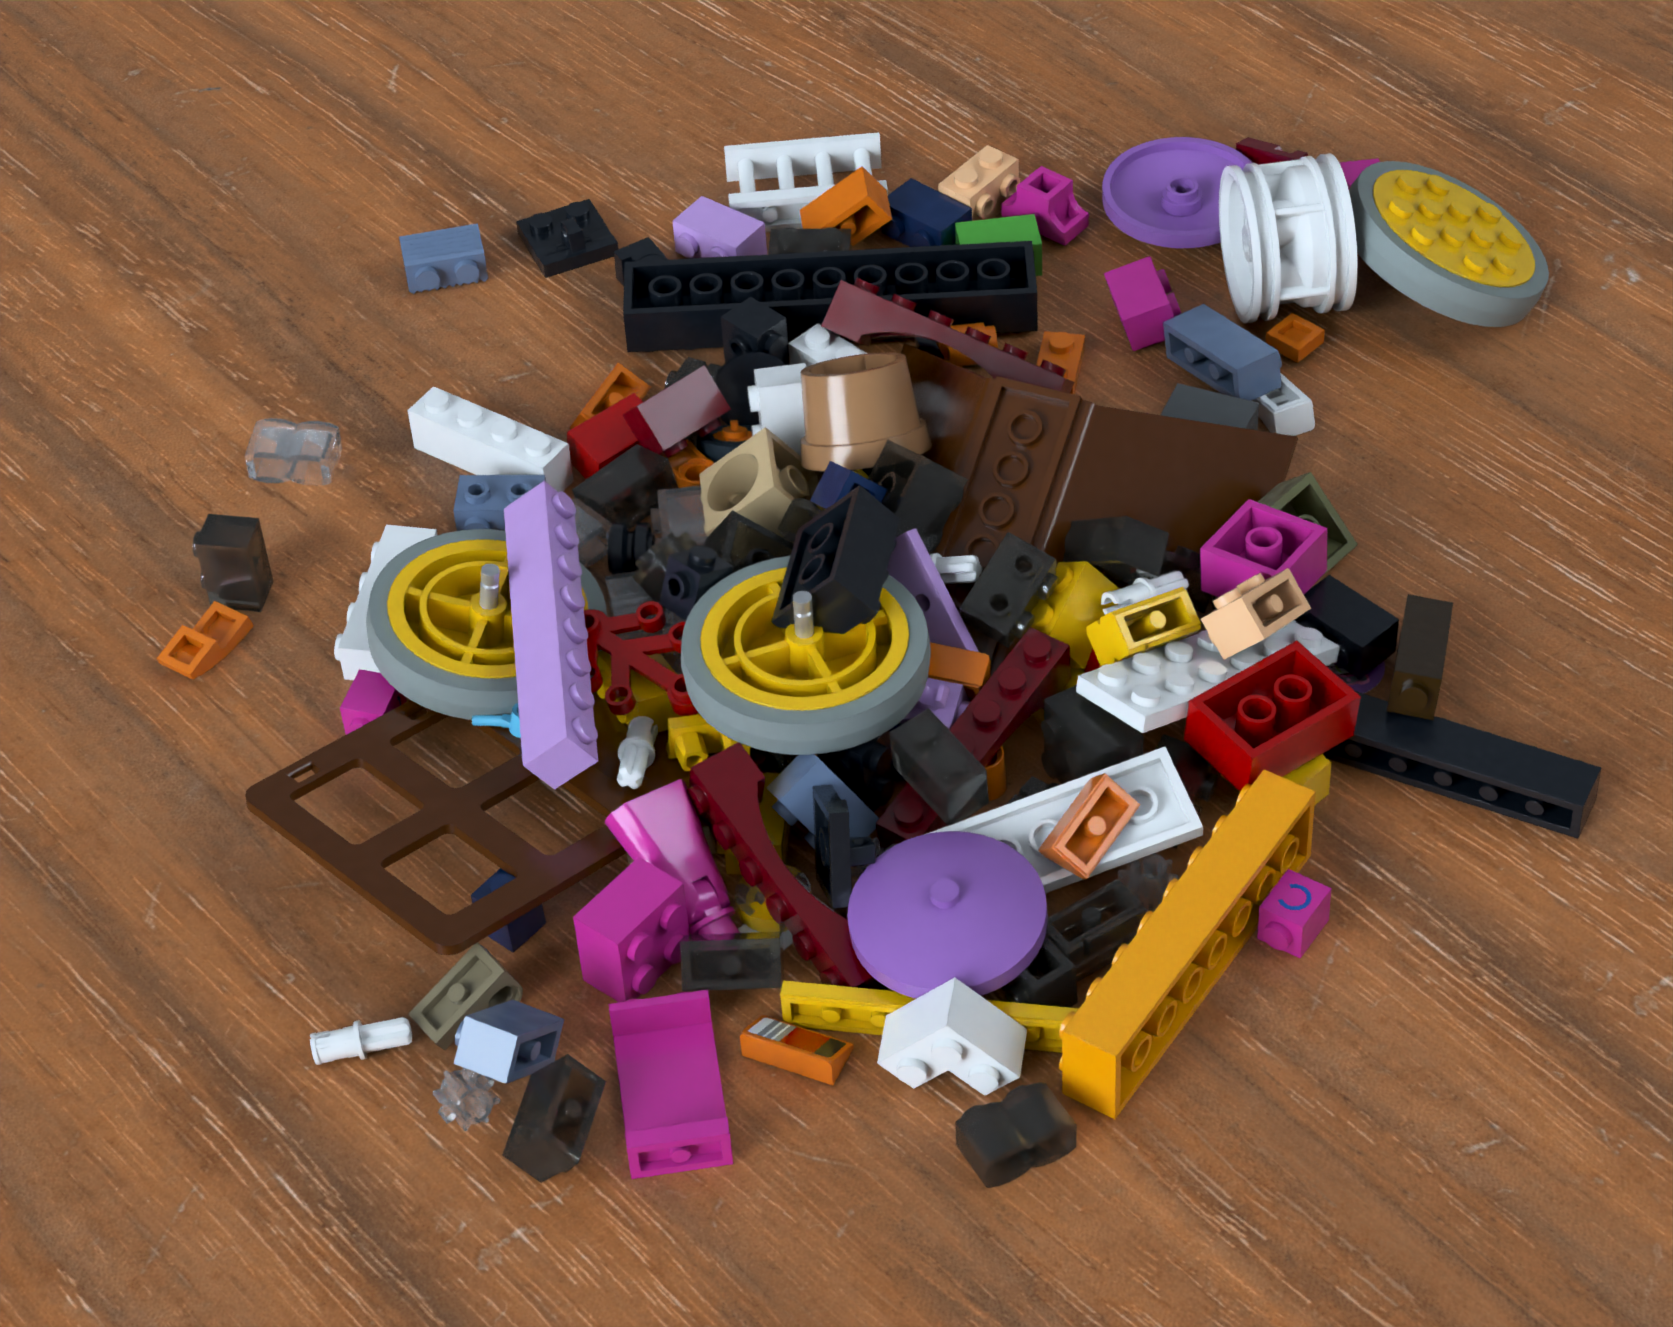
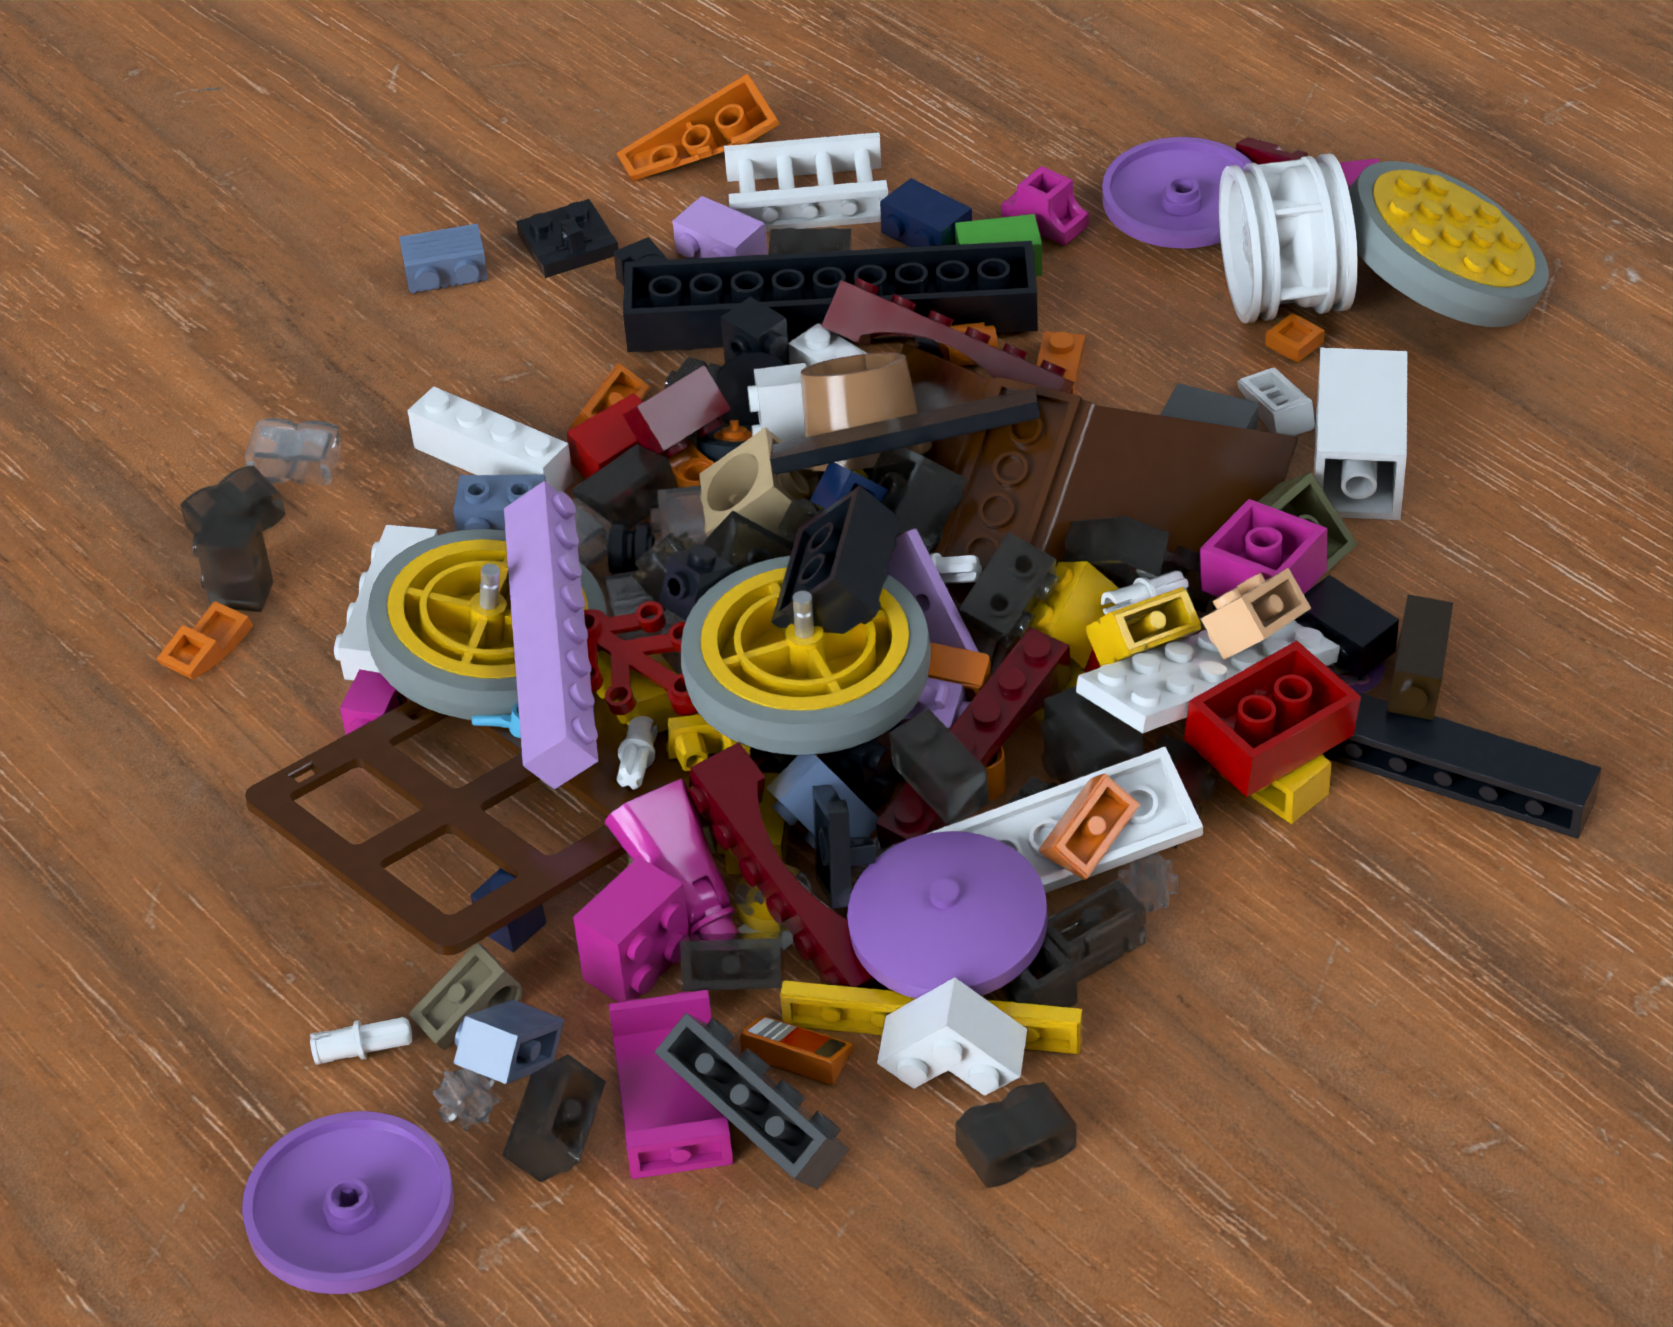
(238, 494): none -> clear smoke brick
(348, 1202): none -> medium lavender dish
(723, 119): none -> orange wedge
(752, 1101): none -> dark grey brick
(852, 204): orange brick -> none
(905, 431): none -> black tile
(983, 182): light nougat brick -> none
(1142, 301): dark pink brick -> none
(1184, 944): light orange brick -> none
(1222, 353): sand blue brick -> none
(1294, 913): dark pink brick -> none
(1362, 431): none -> white brick

